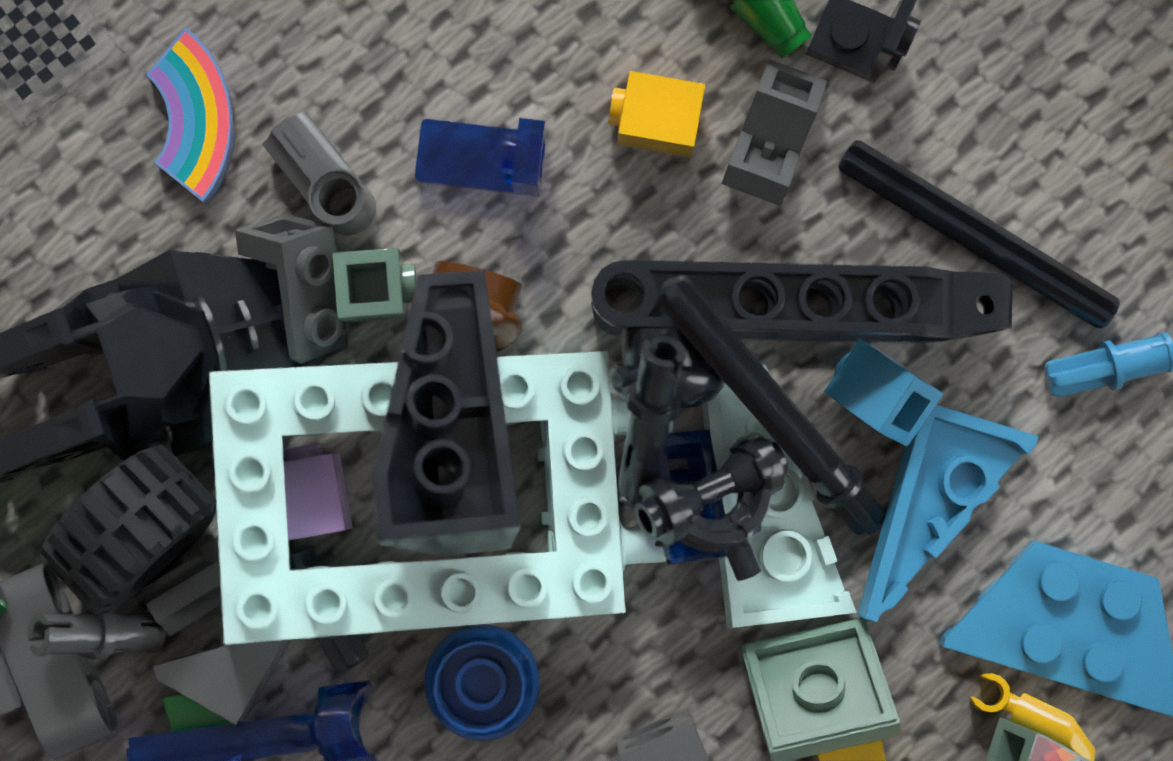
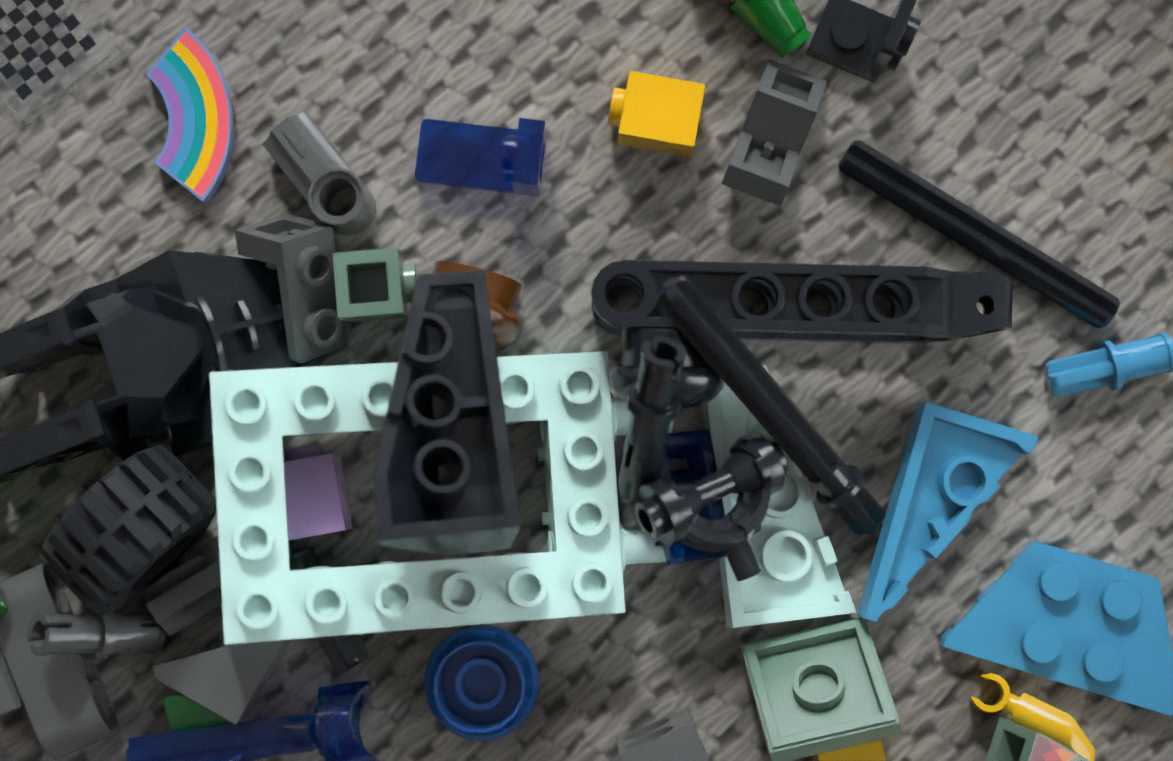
(882, 392): dark azure brick -> none

